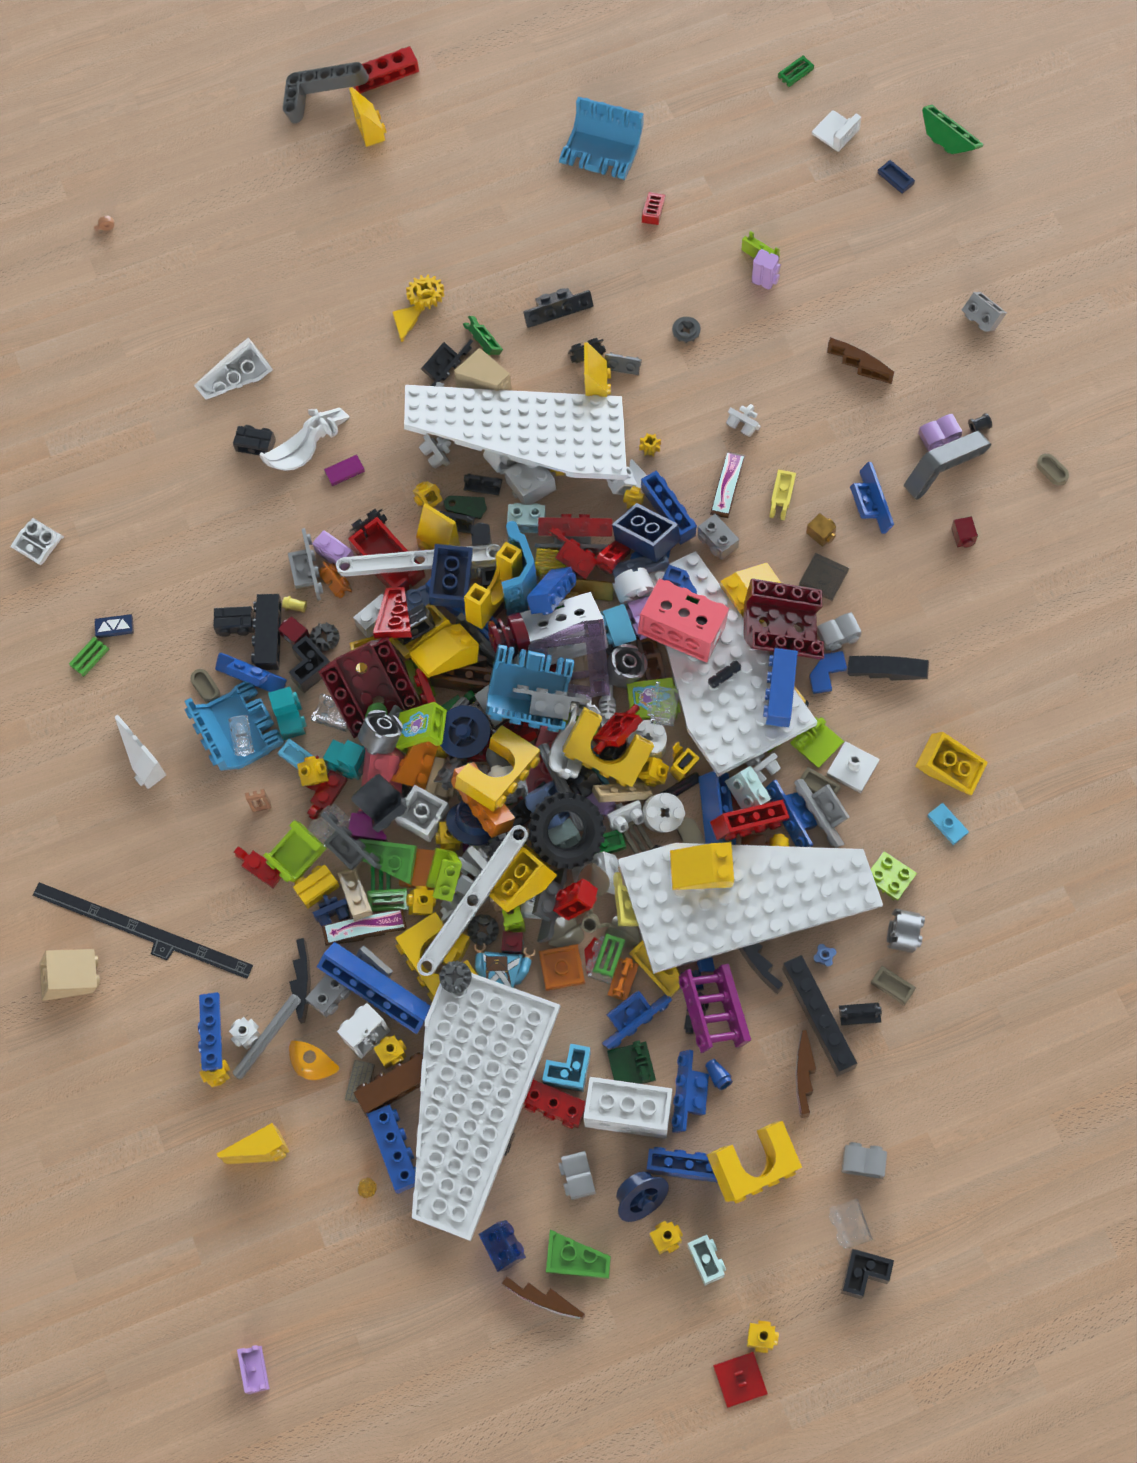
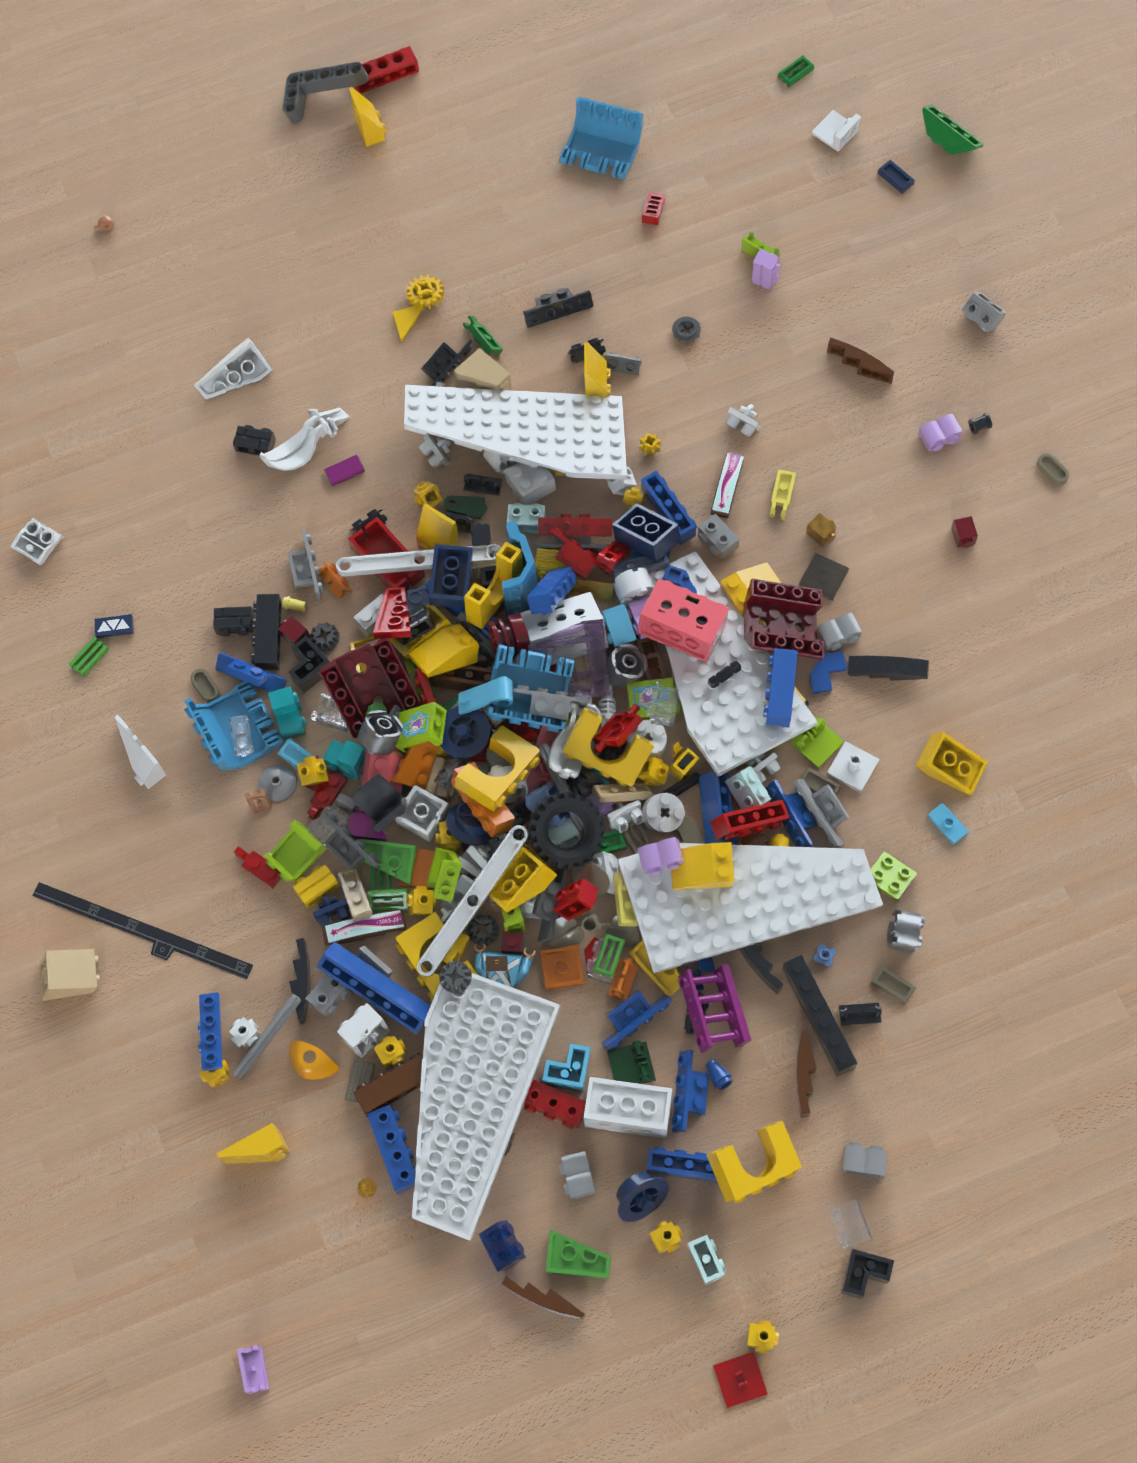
(284, 788): none -> light grey dish
(331, 549): lavender brick -> none
(346, 804): none -> light grey piece
(496, 692): none -> medium azure door
(637, 472): white sticker -> none
(660, 856): none -> lavender brick
(871, 500): blue bracket -> none
(944, 458): dark grey beam -> none

